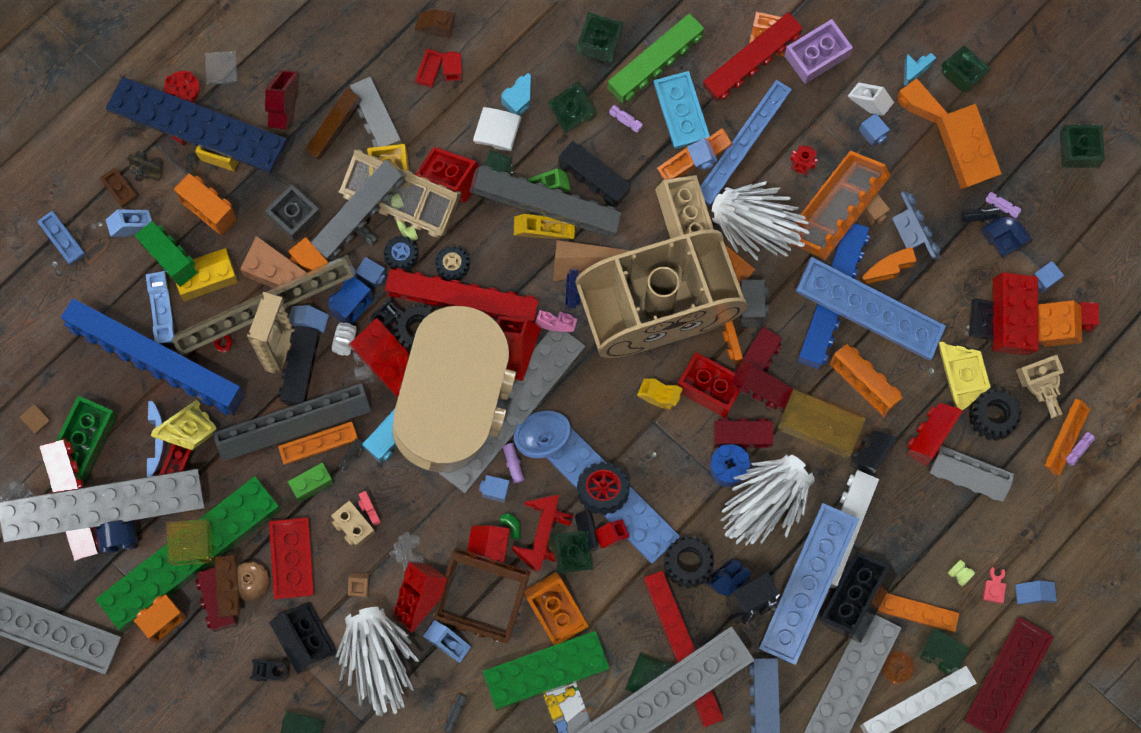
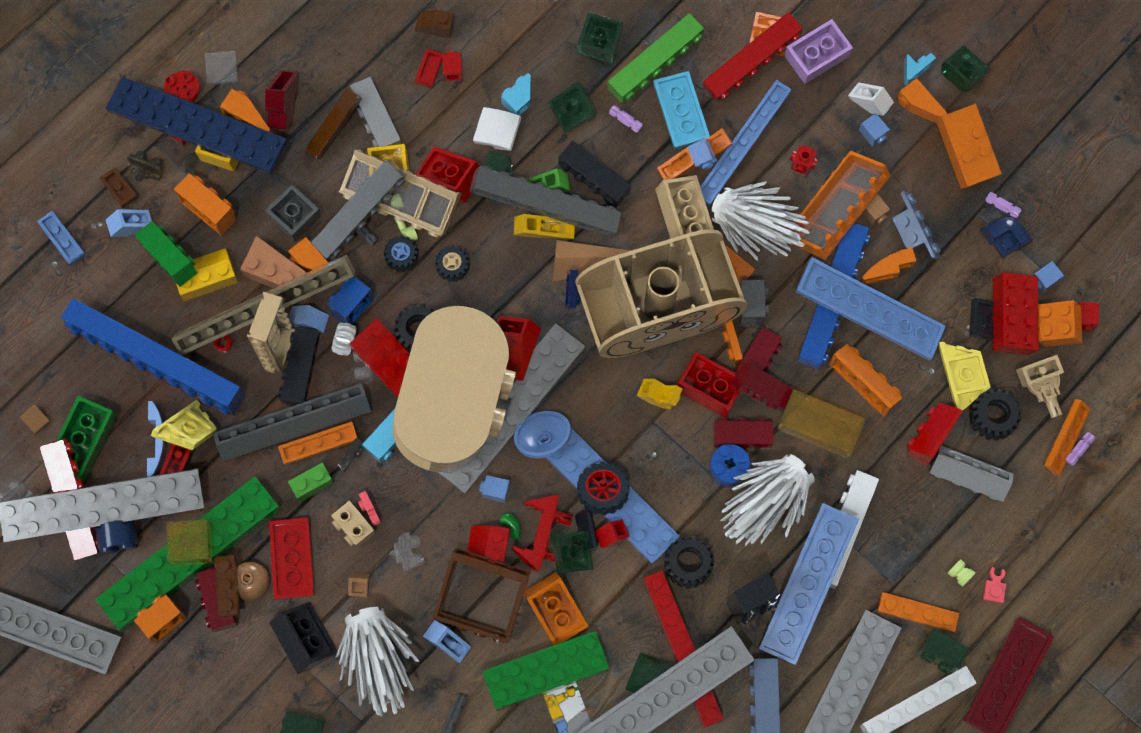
(161, 307): light blue slope -> none
(240, 108): none -> orange slope
(265, 671): black piece -> none
(371, 273): medium blue brick -> none
(387, 312): black piece -> none
(418, 594): red slope -> none
(443, 294): red brick -> none
(513, 463): lavender pin -> none
(562, 323): bright pink slope -> none
(729, 577): dark blue brick -> none
(858, 597): black brick -> none
(873, 452): black slope -> none
(903, 674): clear orange gear -> none
(981, 214): black axle -> none
(1035, 592): medium blue slope -> none
(1082, 146): clear green brick -> none

